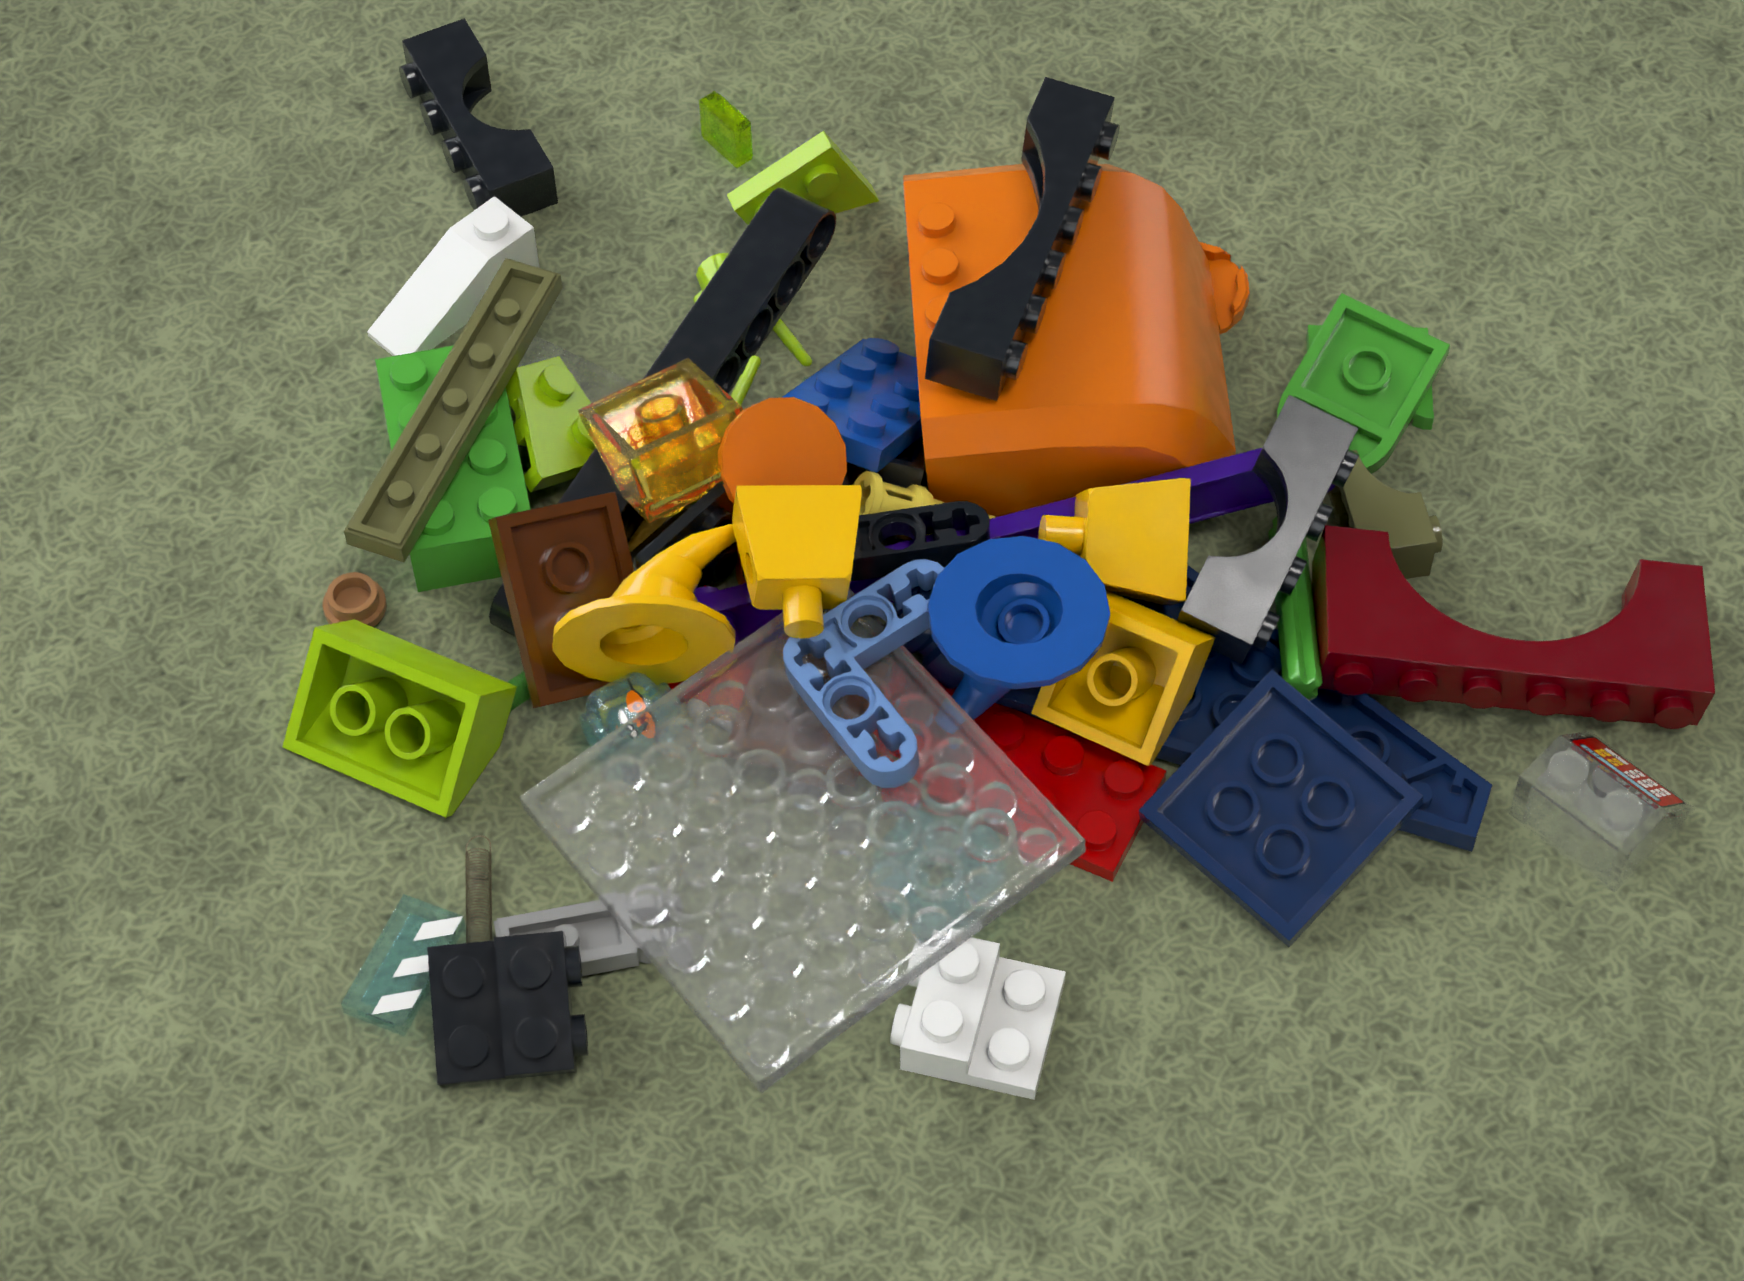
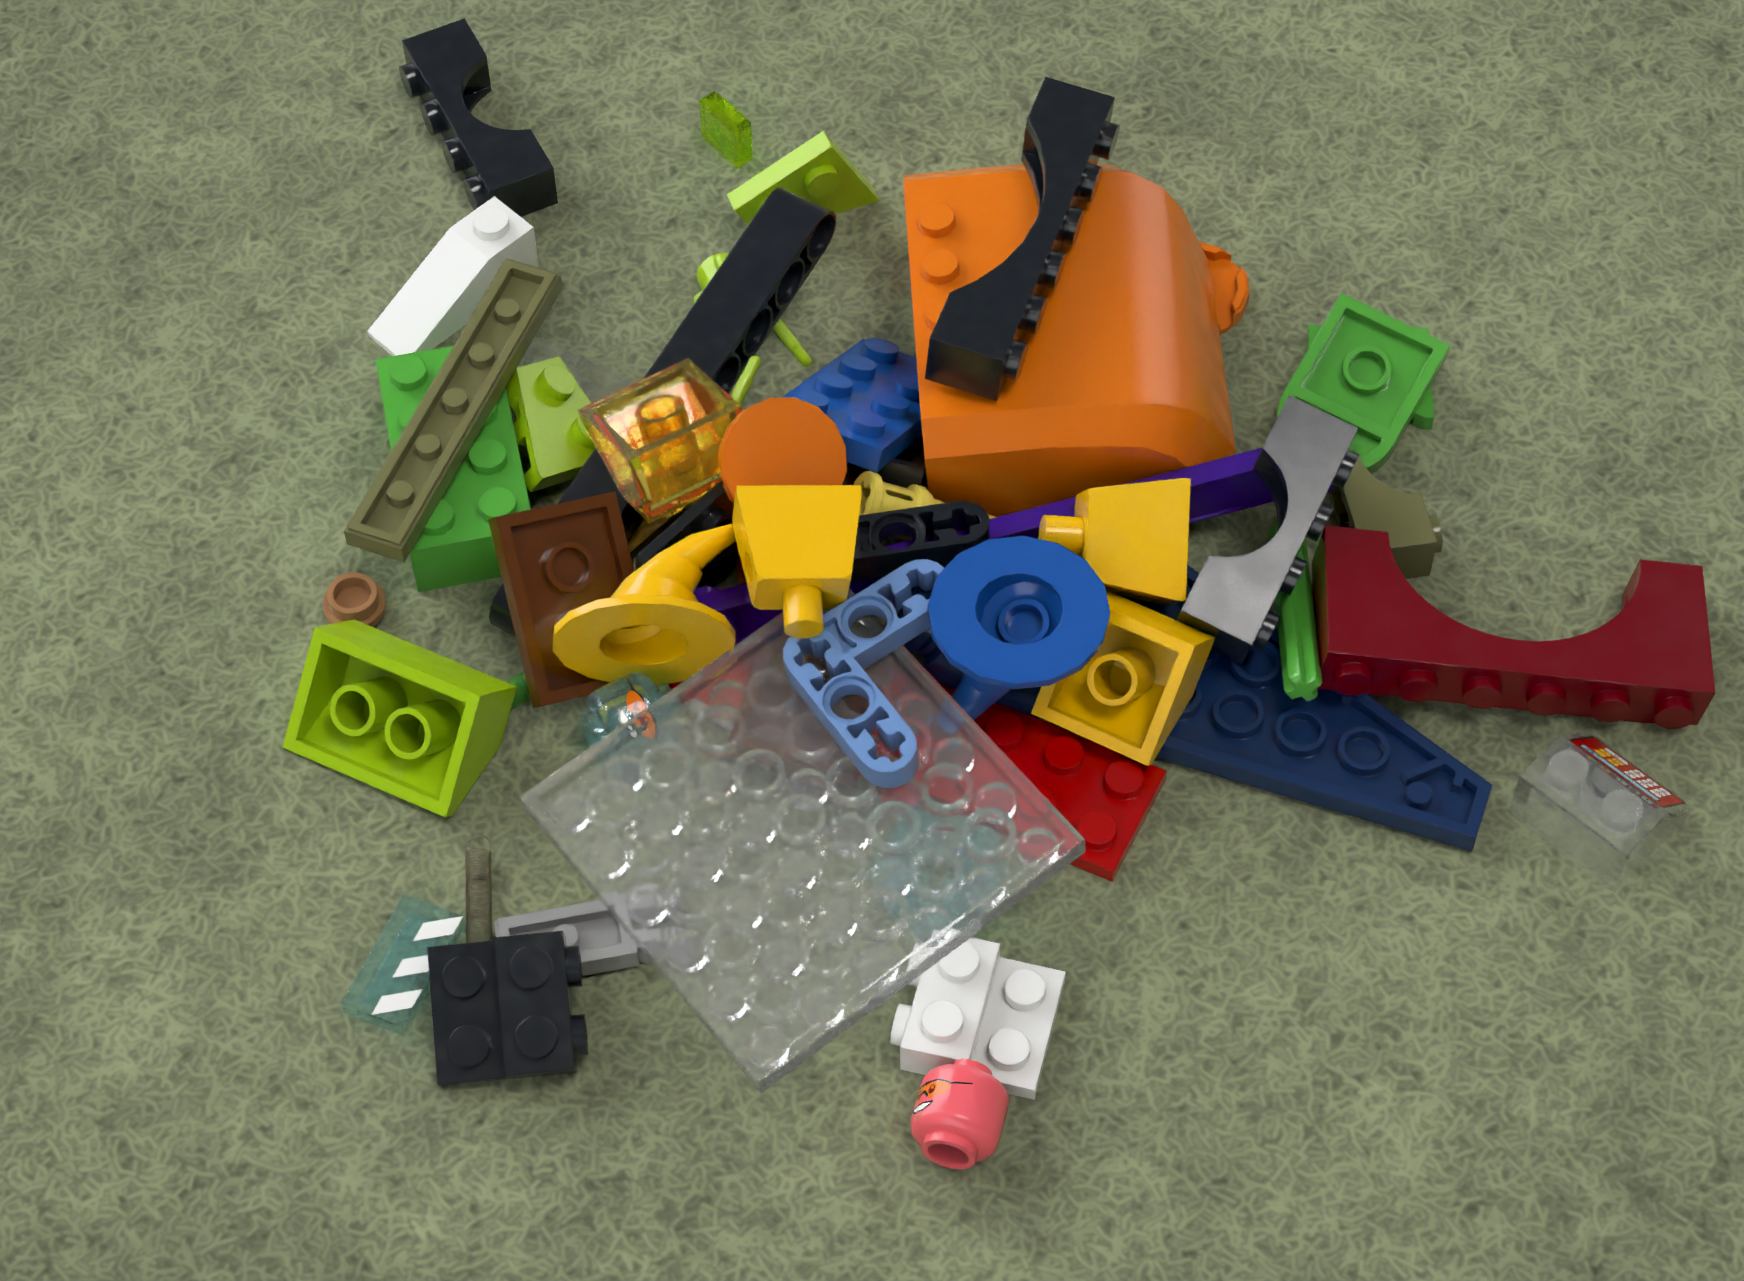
(959, 1114): none -> coral head
(1280, 807): dark blue plate -> none

